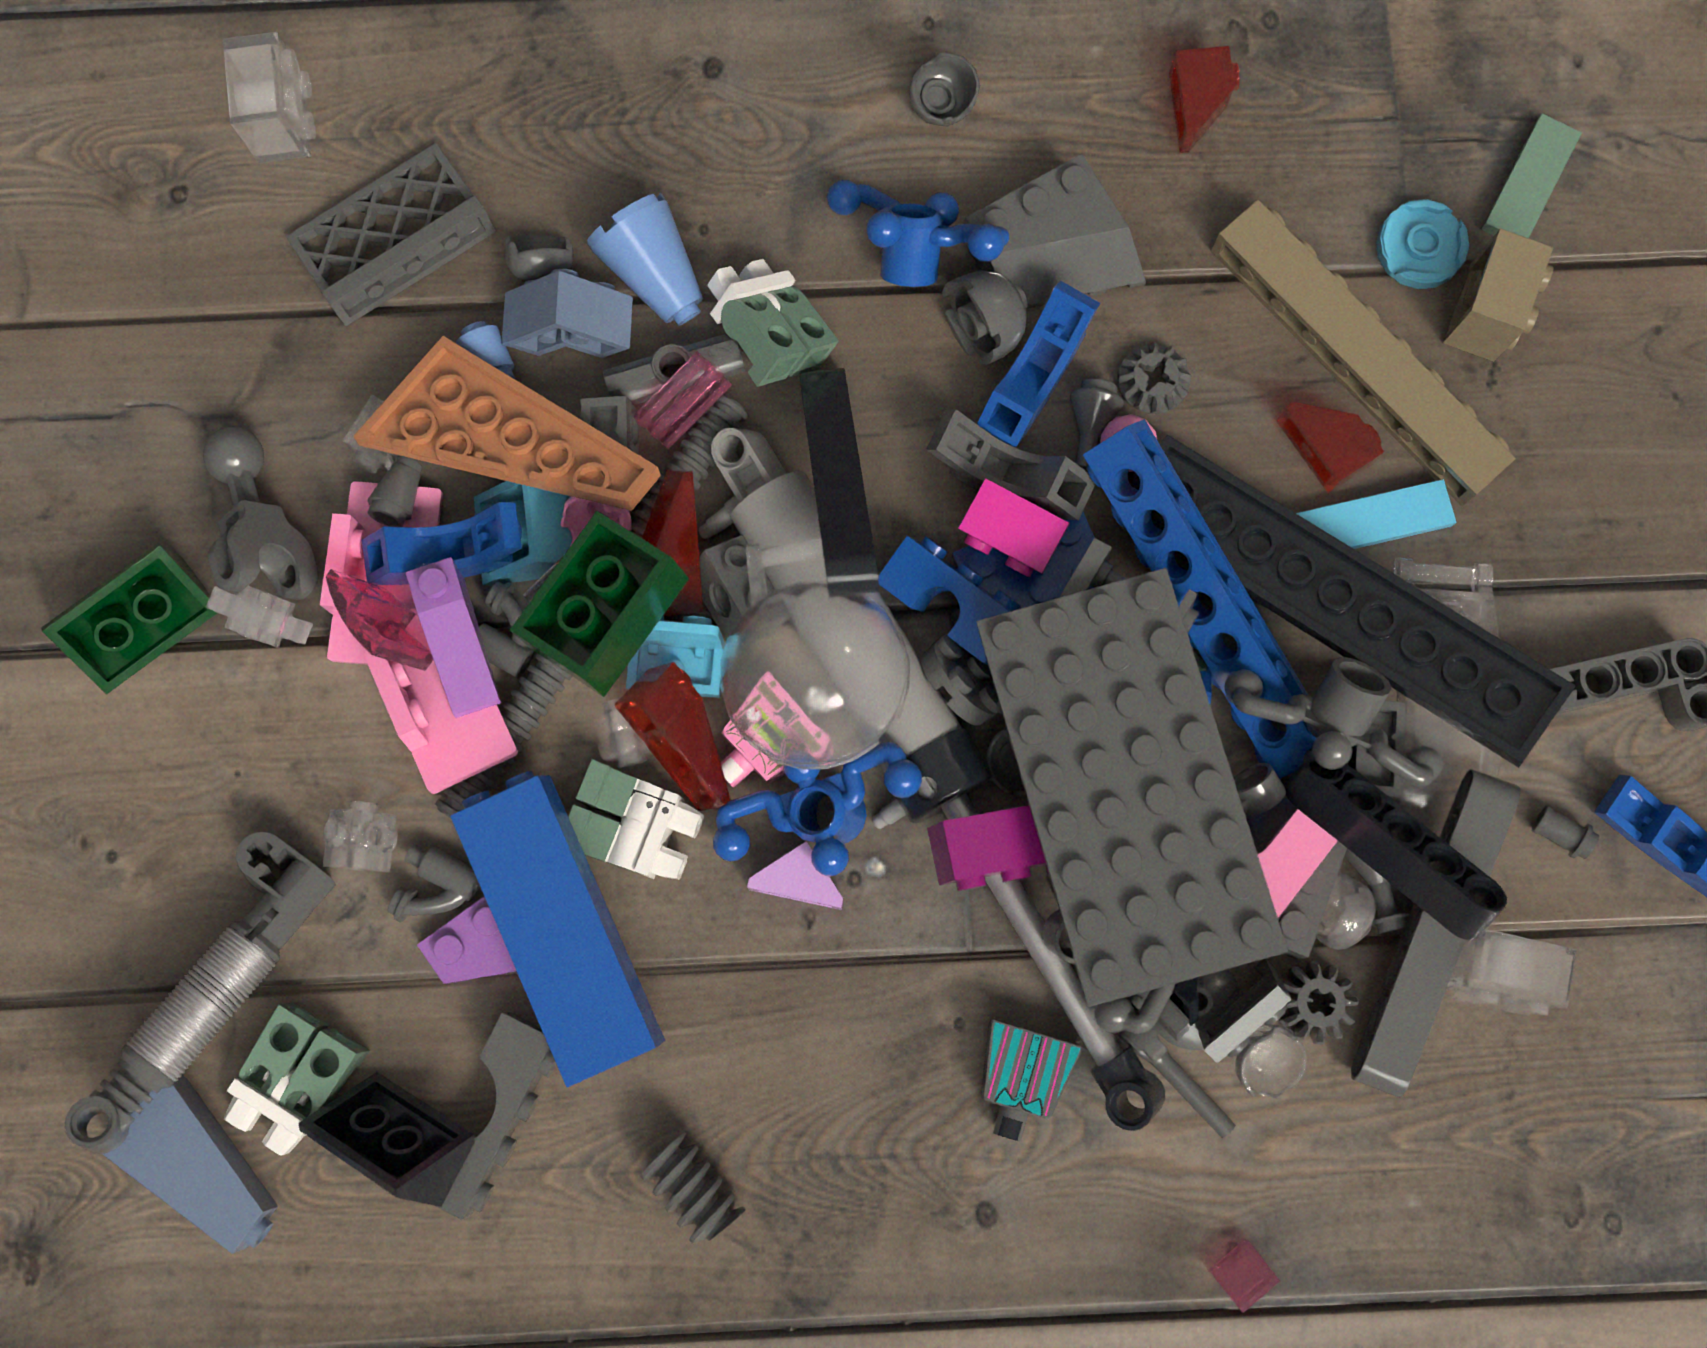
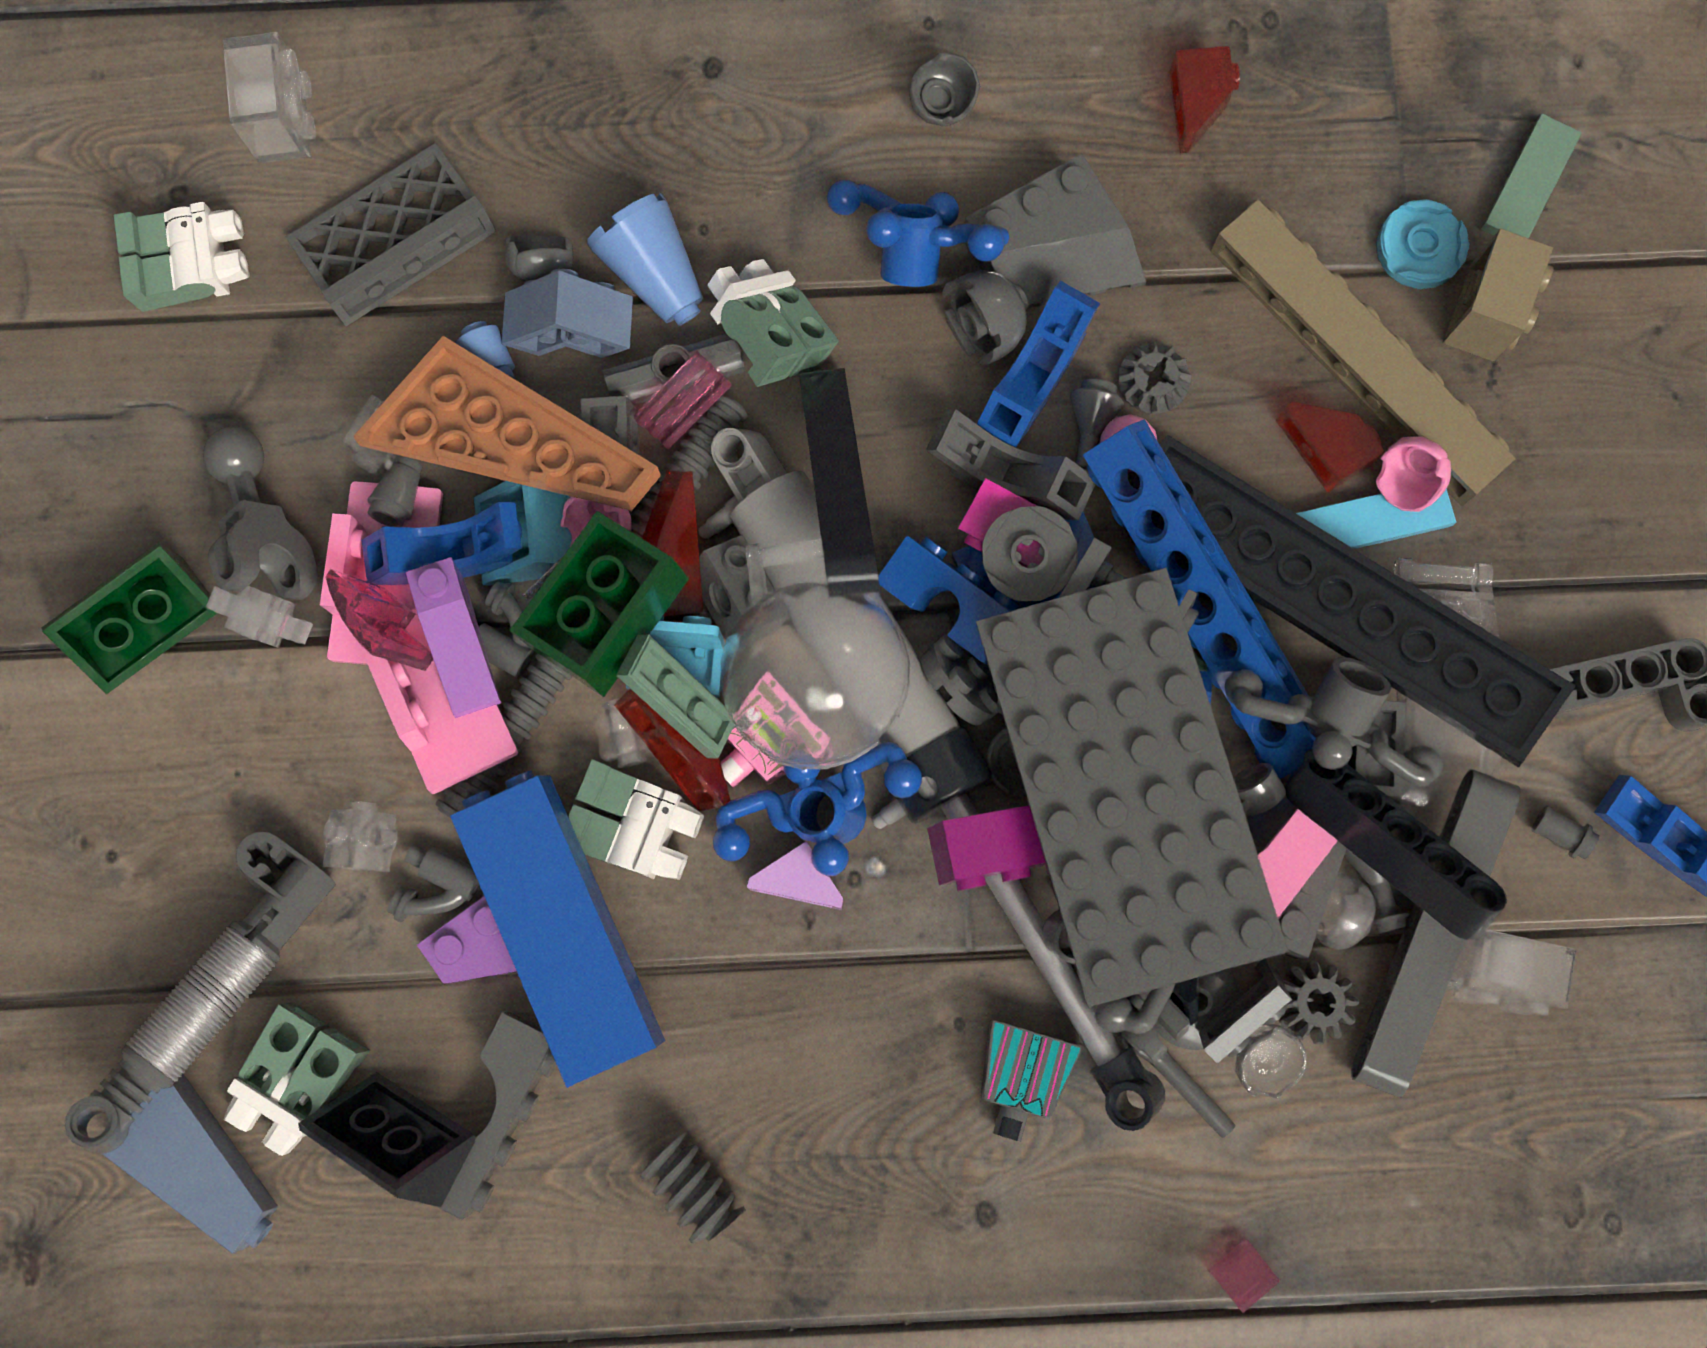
(178, 255): none -> hips
(676, 696): none -> sand green tile
(1024, 527): none -> dark grey plate
(1414, 473): none -> bright pink hair

